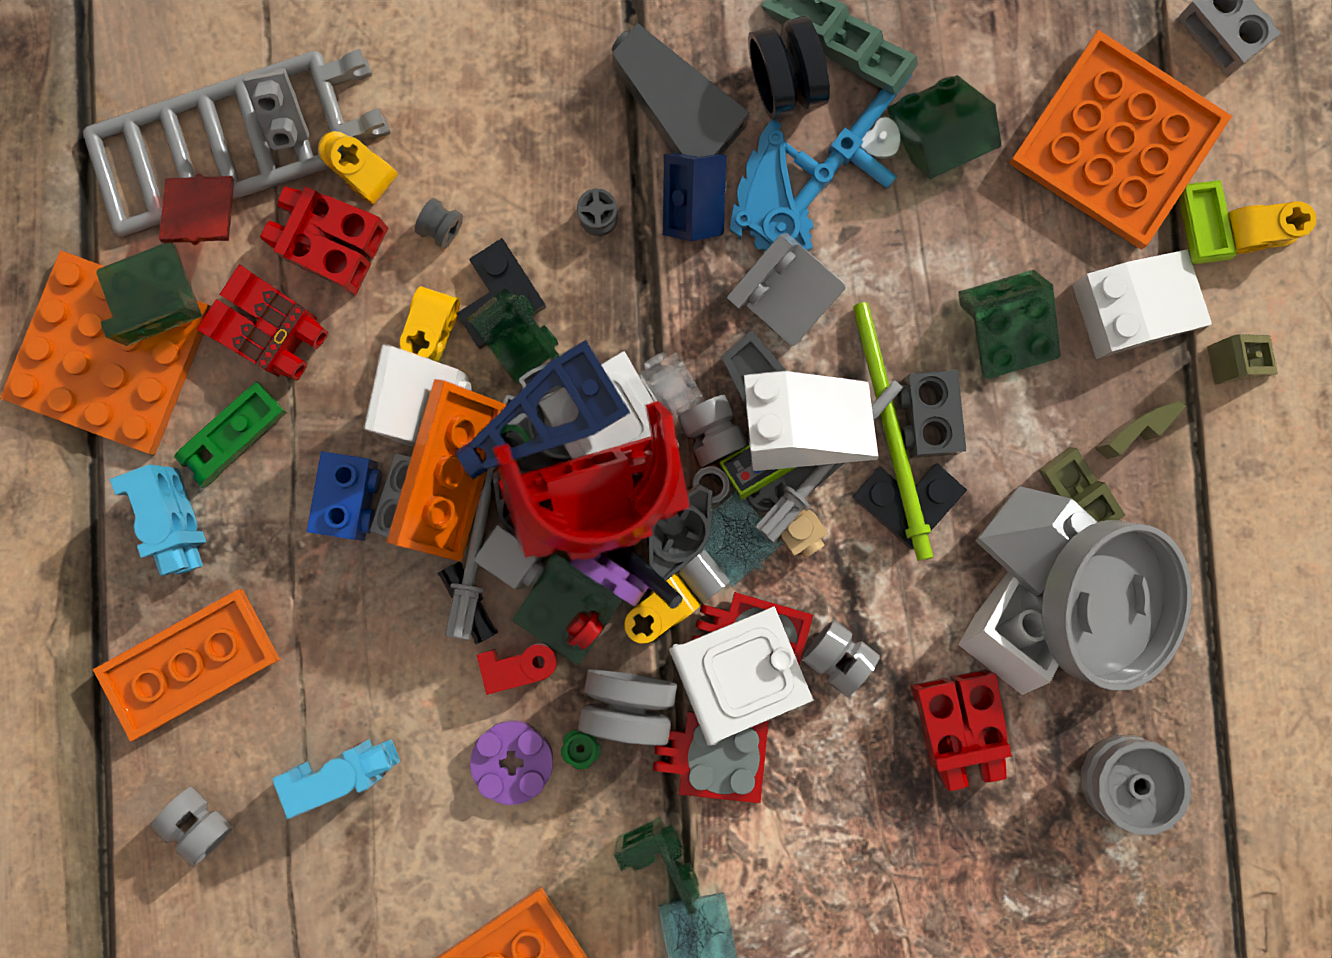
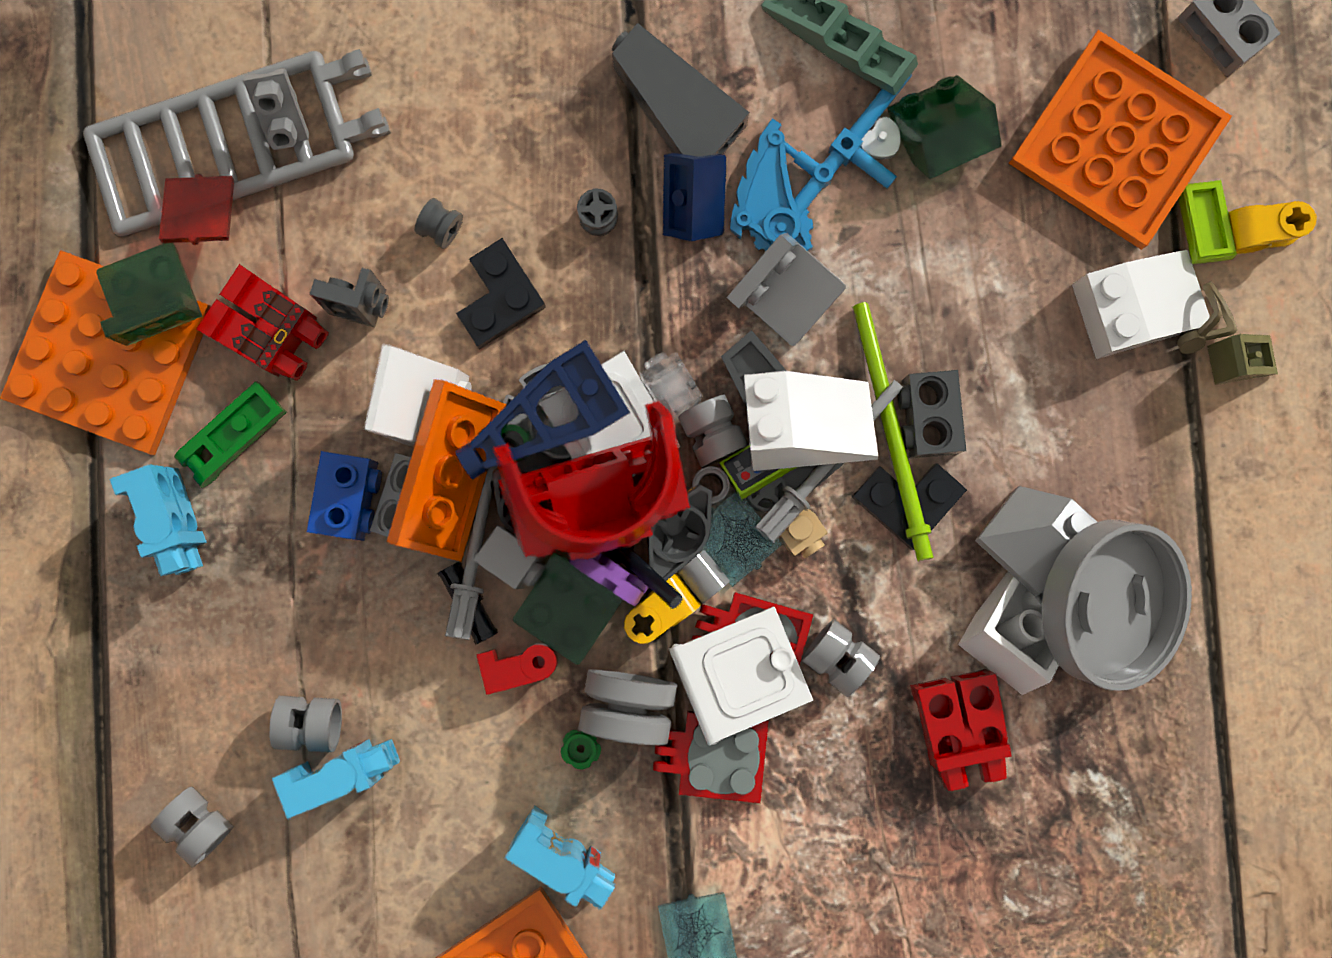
(186, 665): orange plate -> none
(311, 234): red hips -> none
(318, 731): none -> light grey wheel
(357, 305): none -> dark grey bracket
(360, 168): yellow piece -> none
(429, 319): yellow piece -> none
(493, 746): medium lavender plate -> none
(513, 334): clear green bracket -> none
(560, 862): none -> medium azure hips
(583, 629): red plate -> none
(638, 851): clear green bracket -> none
(789, 67): black wheel -> none
(1013, 322): clear green bracket -> none
(1072, 478): olive slope -> none
(1136, 784): light grey wheel -> none
(1147, 425): olive slope -> none
(1196, 340): none -> dark tan piece

